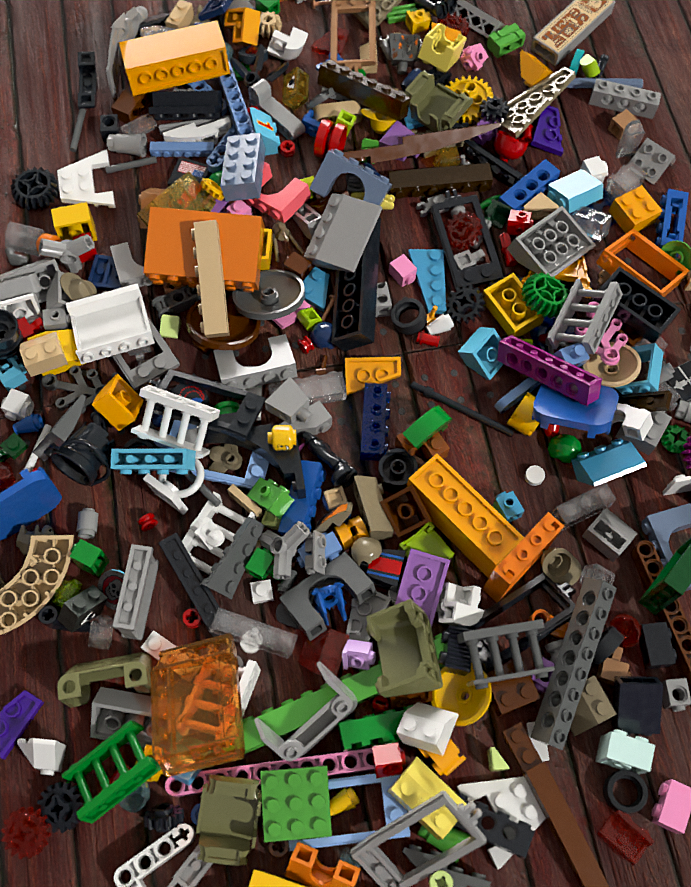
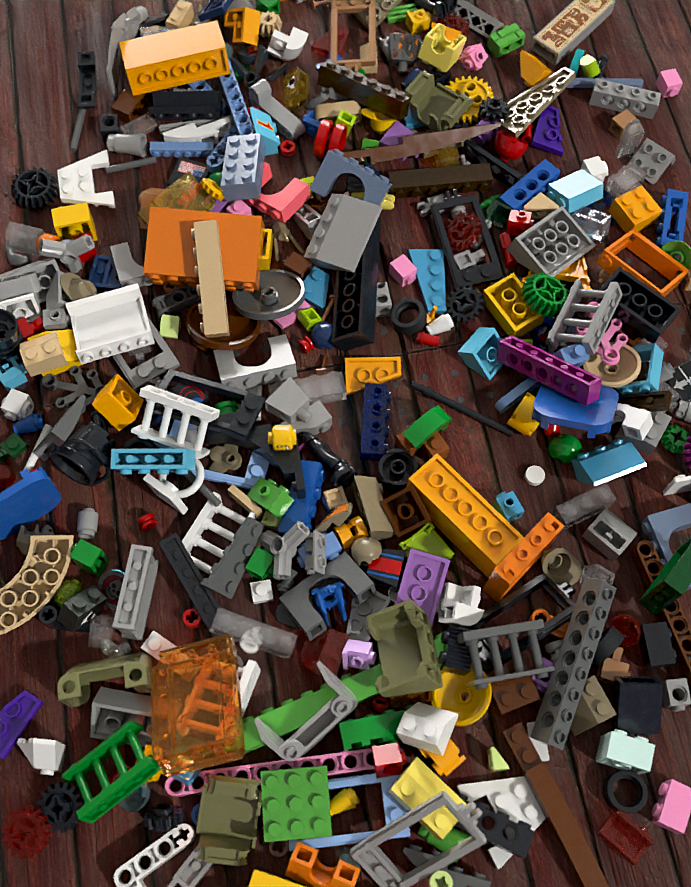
(112, 650): none -> clear arm
(207, 533): white hips -> none
(669, 83): none -> bright pink brick

